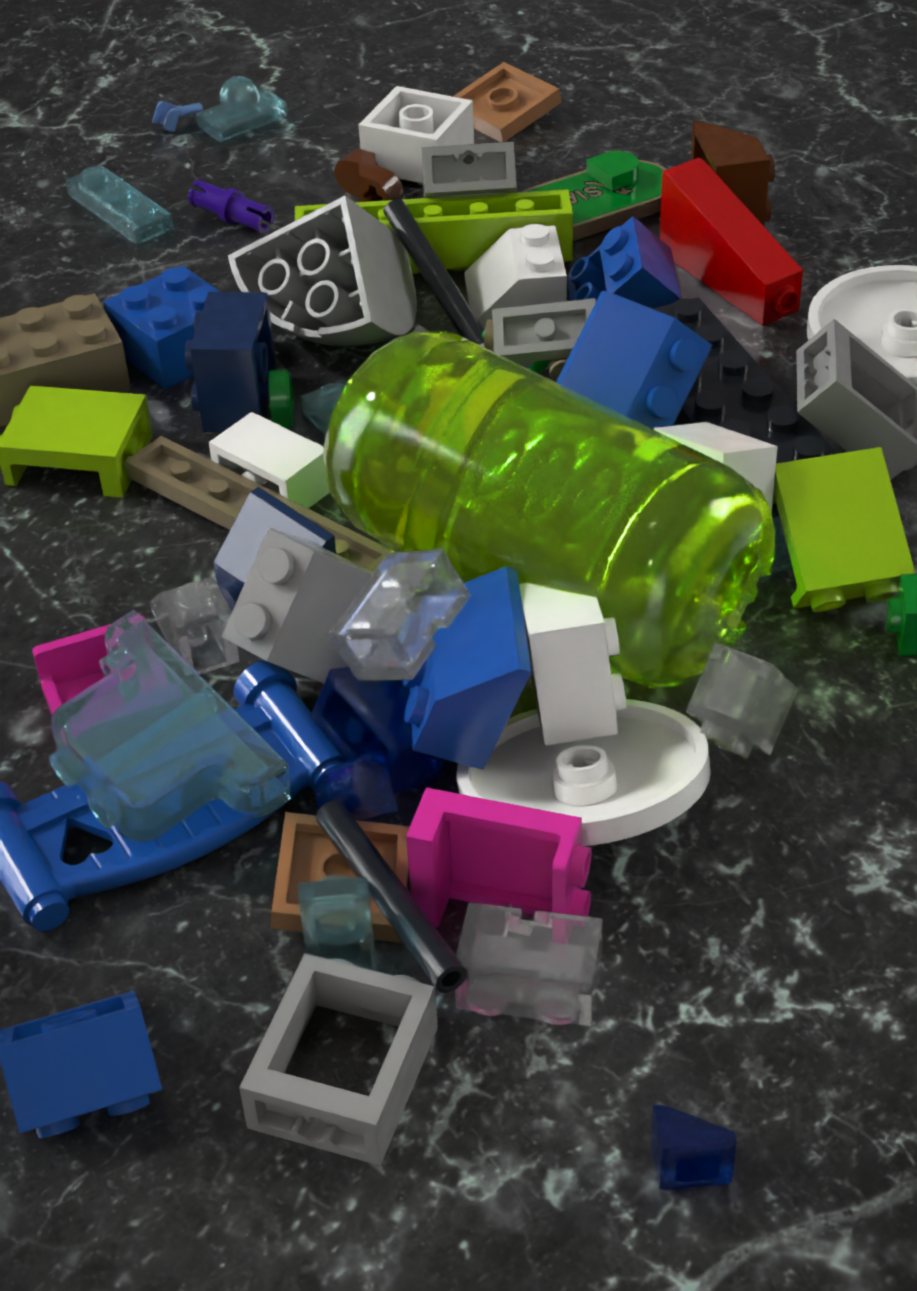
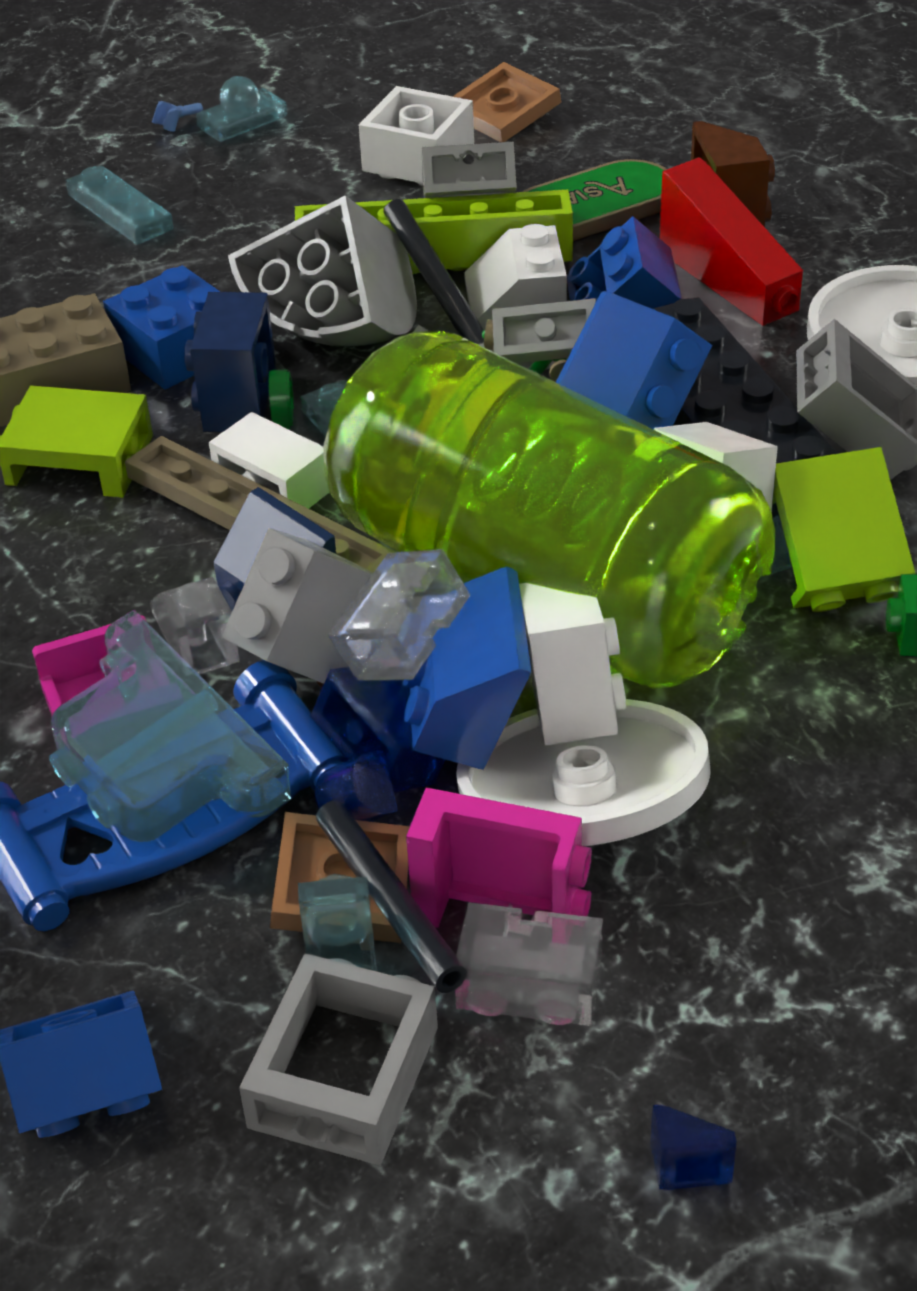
(231, 206): dark purple pin -> none
(363, 178): reddish brown piece -> none
(614, 169): green tile -> none
(741, 701): clear brick -> none

